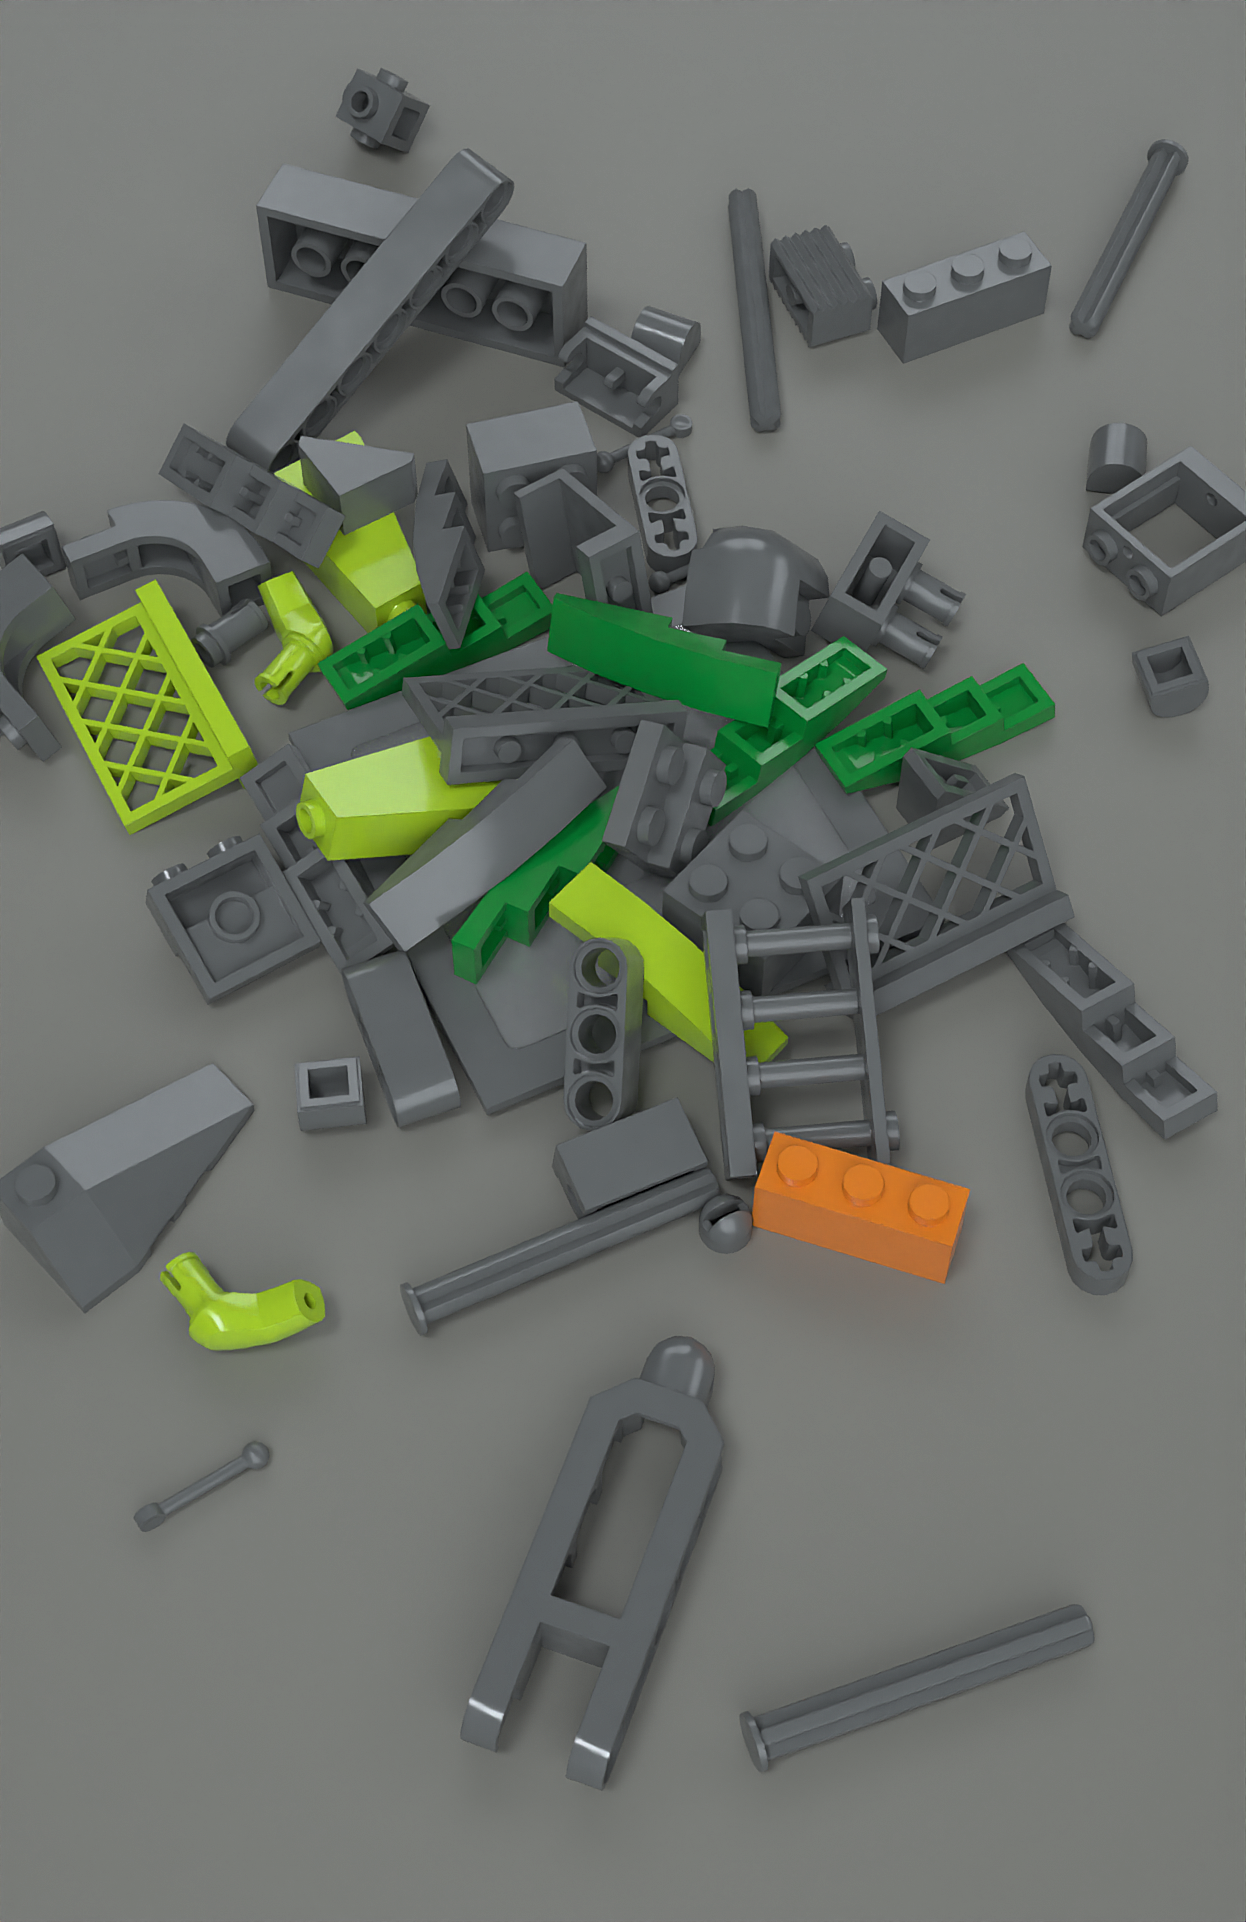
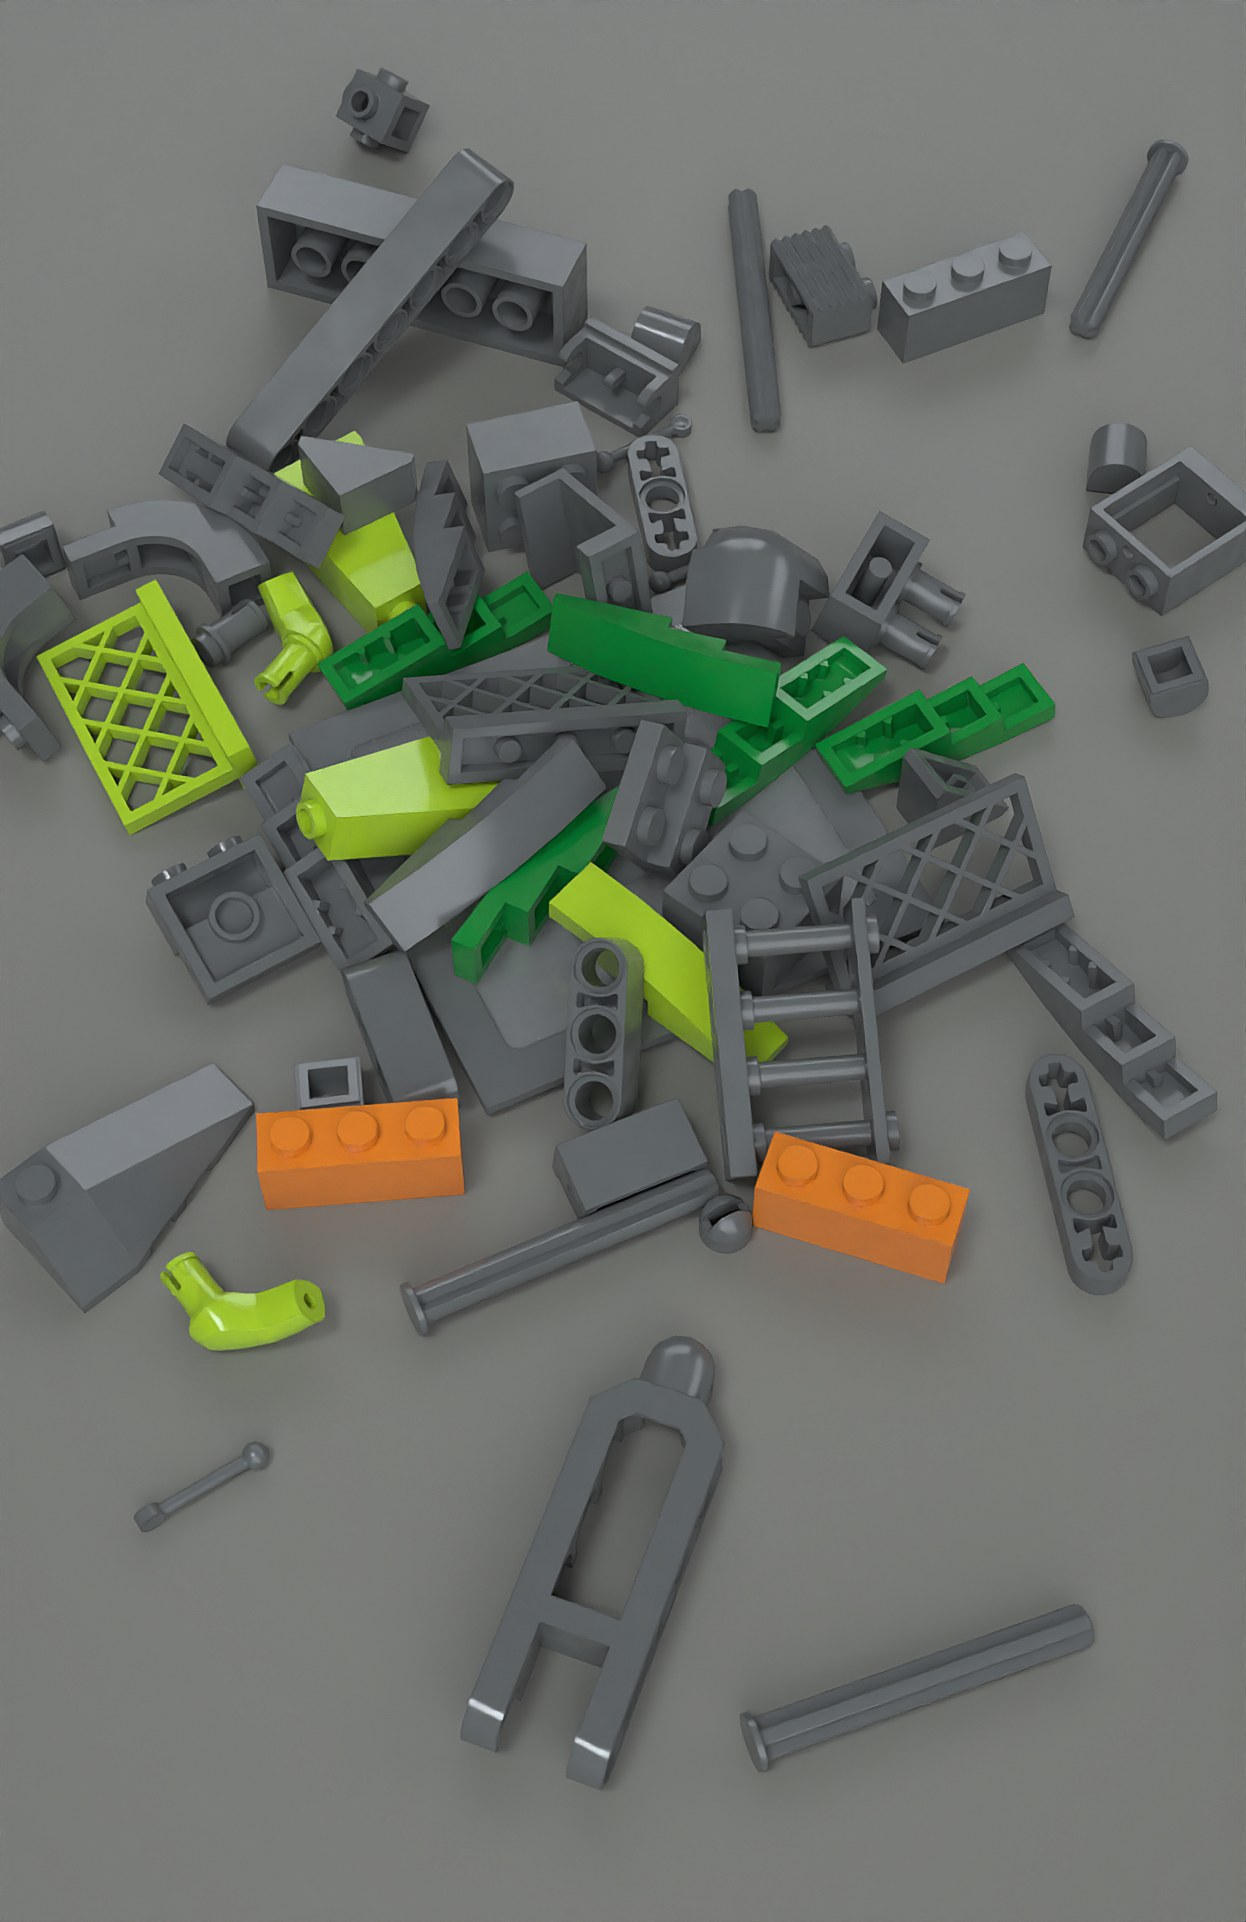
(360, 1154): none -> orange brick

